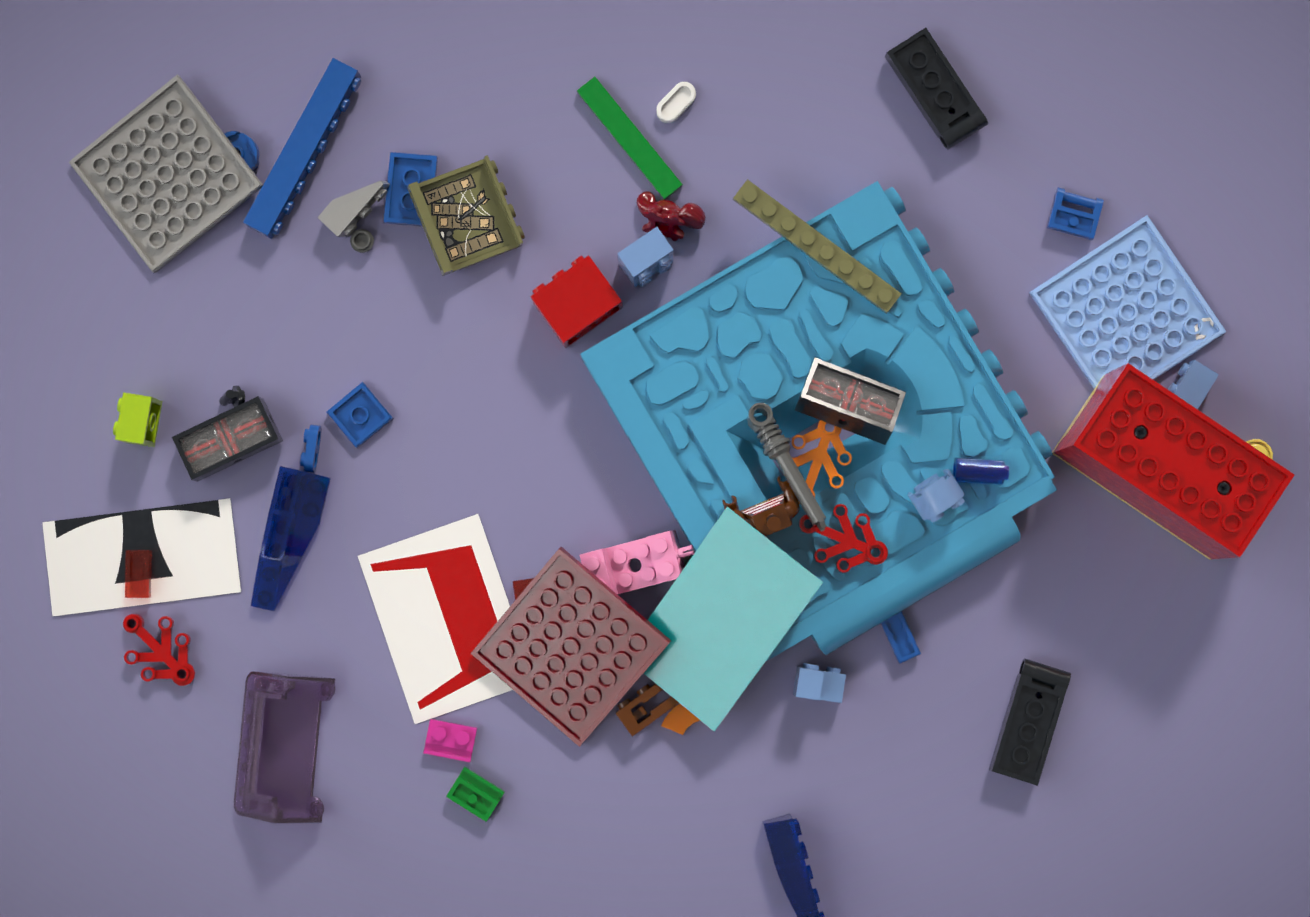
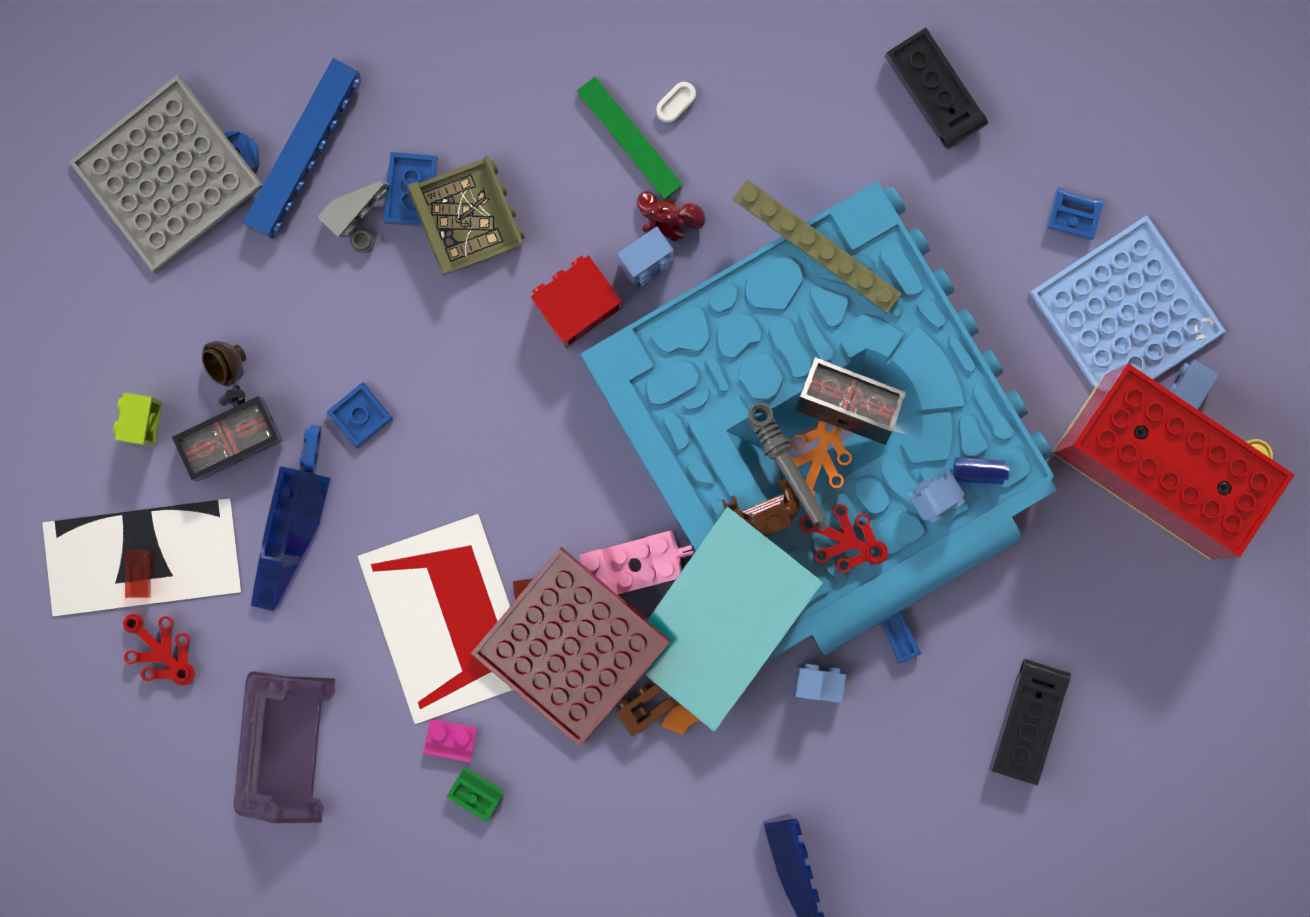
(223, 361): none -> dark brown piece

